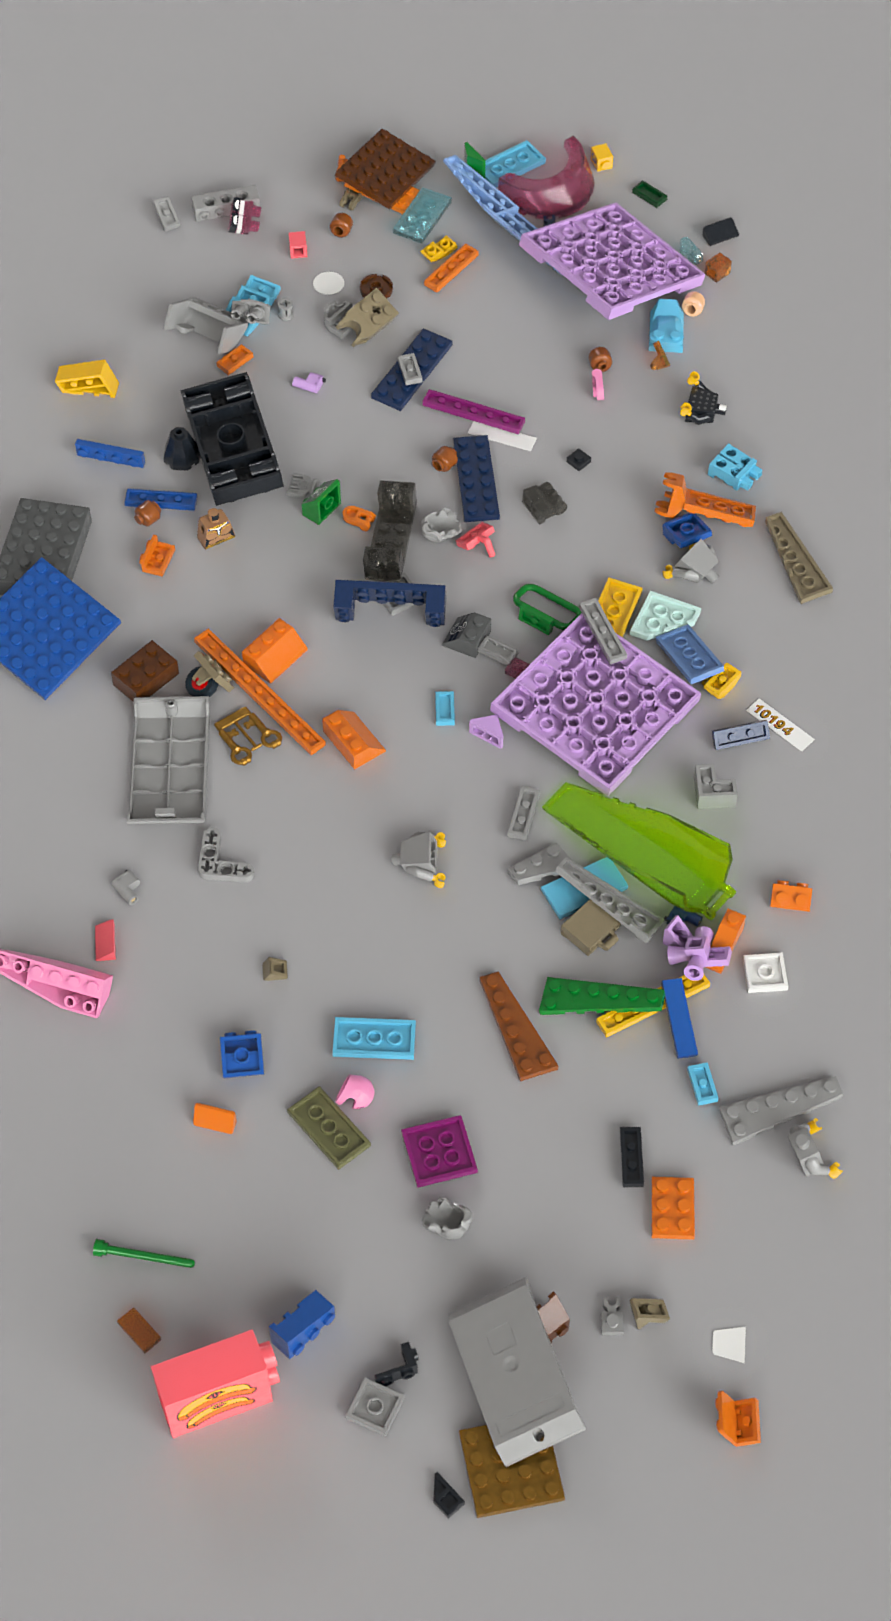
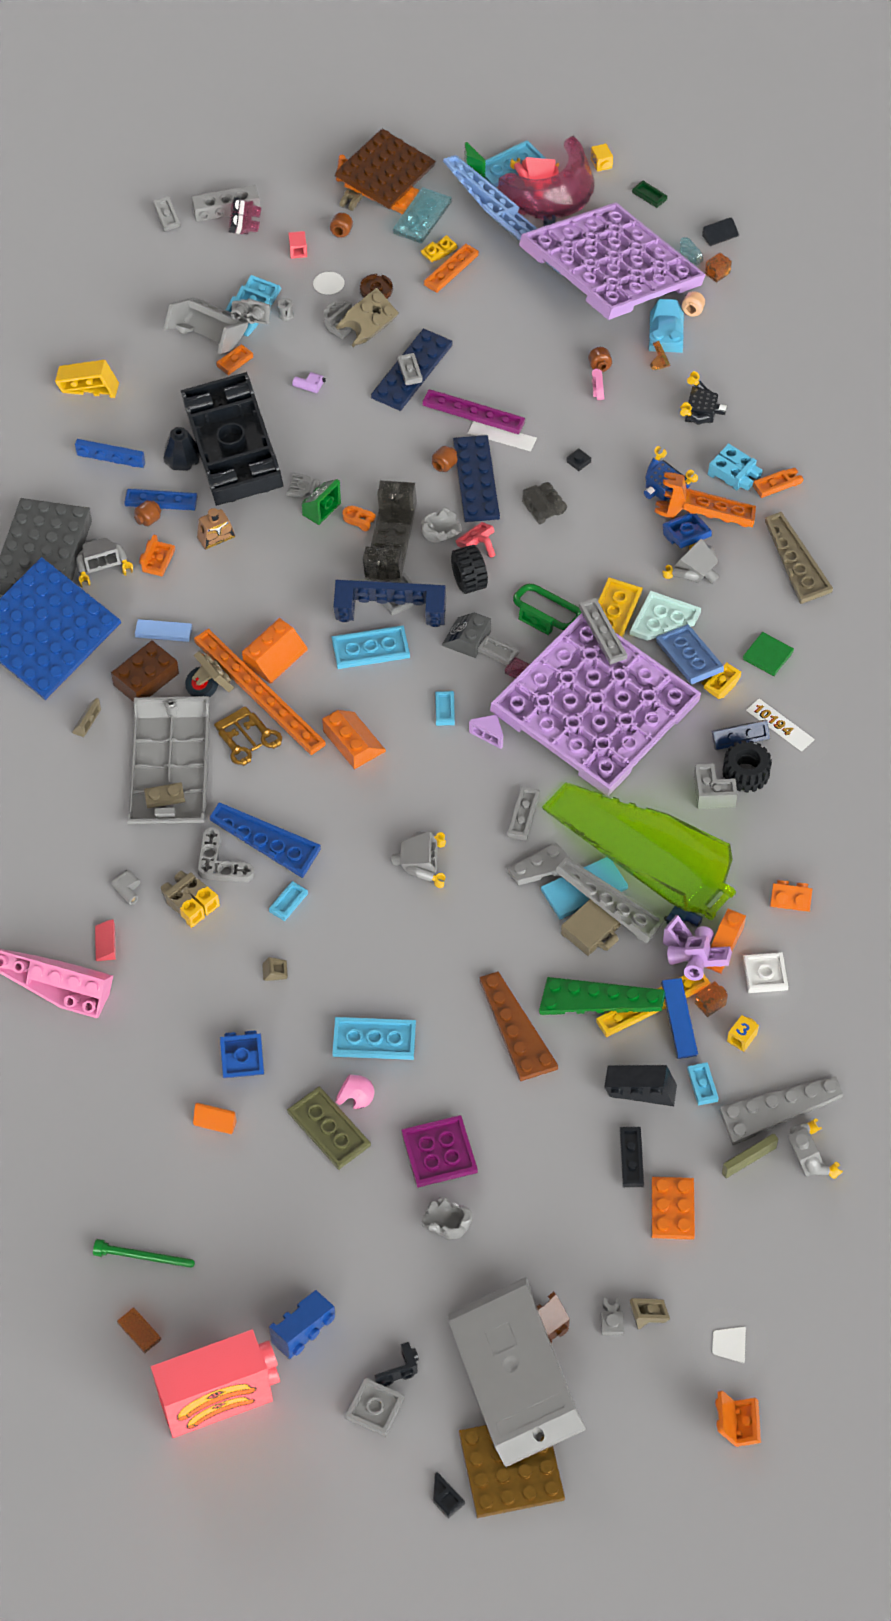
(87, 718): none -> dark tan slope
(100, 555): none -> light grey torso
(163, 630): none -> light blue tile
(164, 795): none -> dark tan plate
(190, 897): none -> hips
(274, 842): none -> blue wing
(288, 901): none -> medium azure tile
(370, 647): none -> medium azure tile
(469, 569): none -> black tyre
(535, 168): none -> coral torso
(641, 1083): none -> black wedge
(655, 476): none -> blue torso
(711, 999): none -> clear orange brick
(742, 1032): none -> yellow brick
(747, 754): none -> black tyre
(749, 1155): none -> olive tile
(768, 654): none -> green tile
(777, 482): none -> orange hinge

